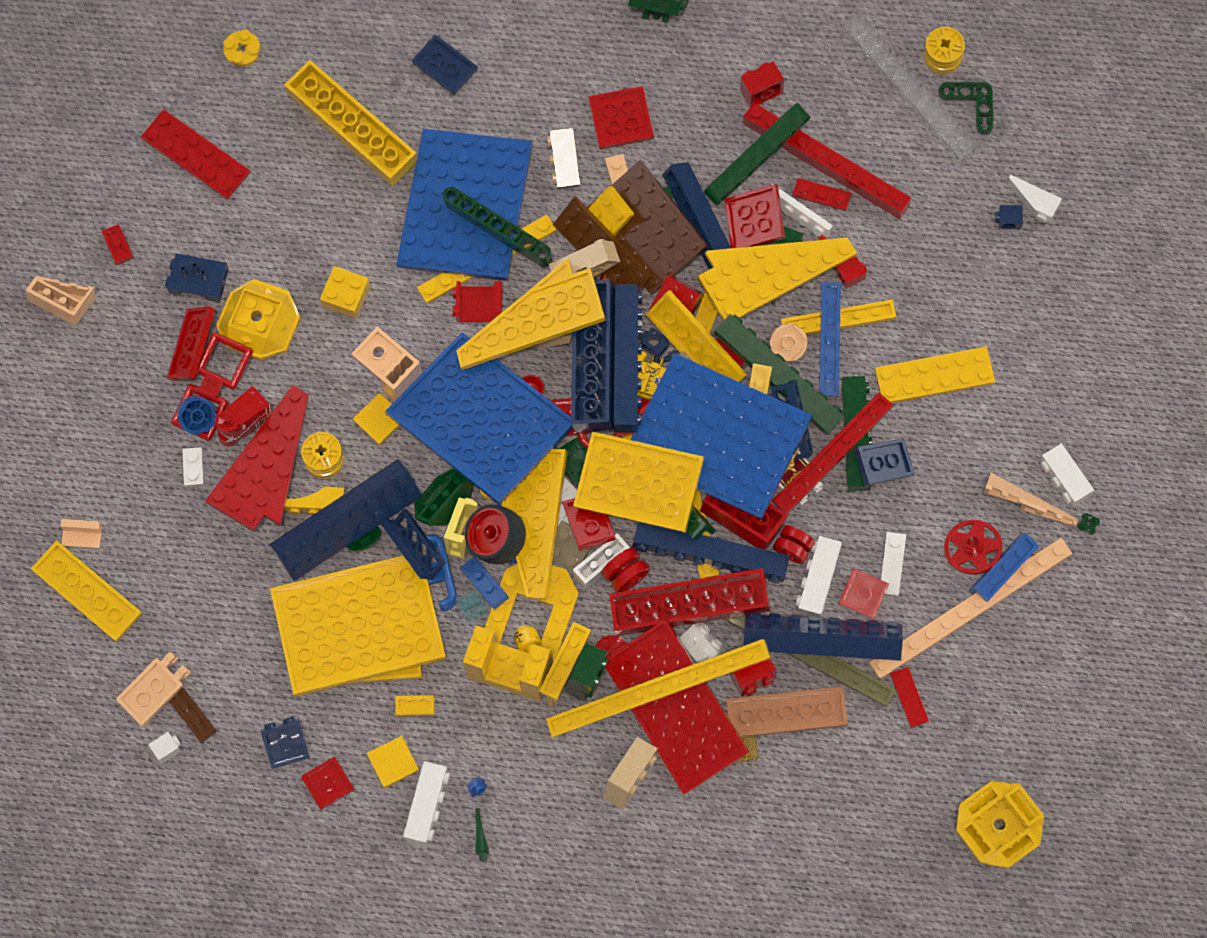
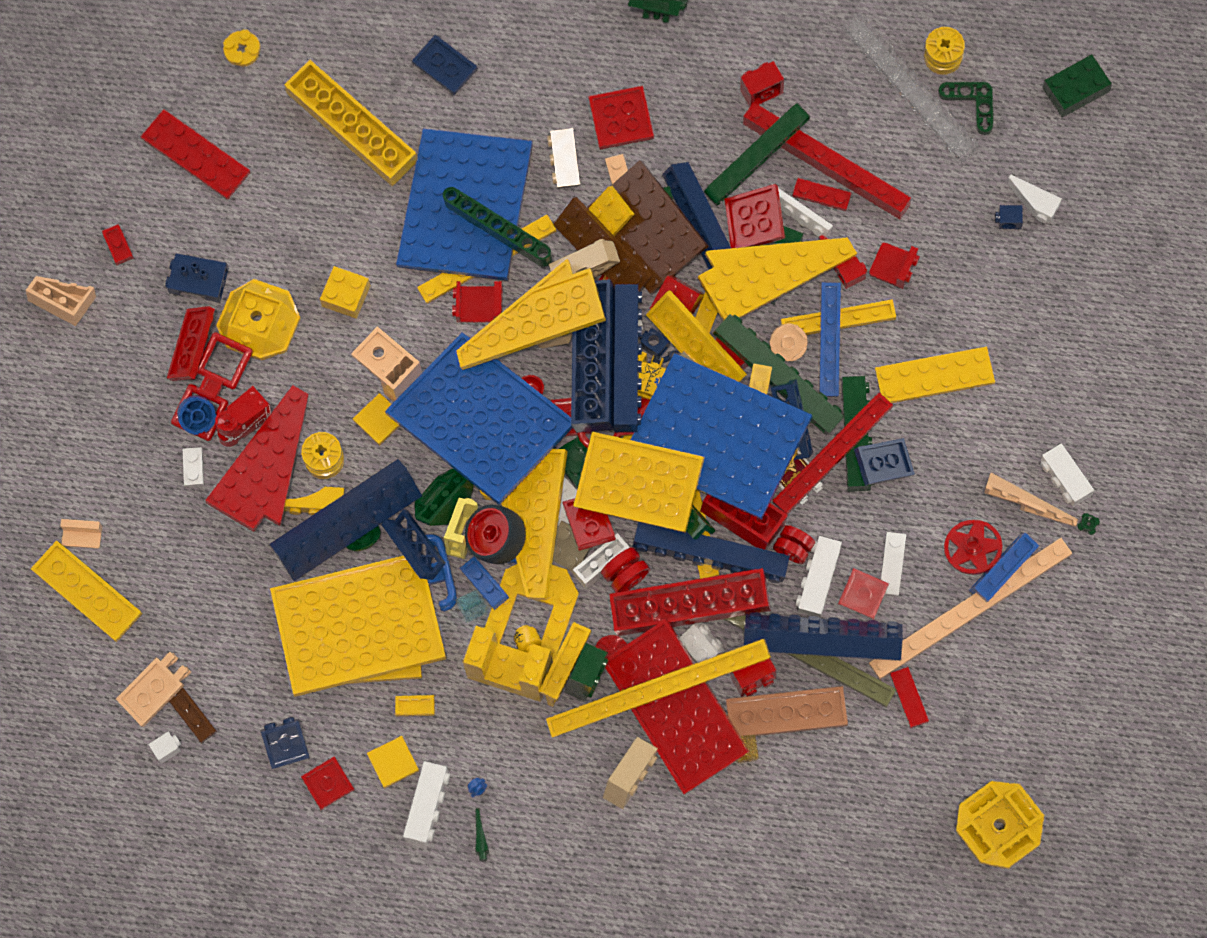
(894, 264): none -> red bracket
(1077, 85): none -> dark green brick

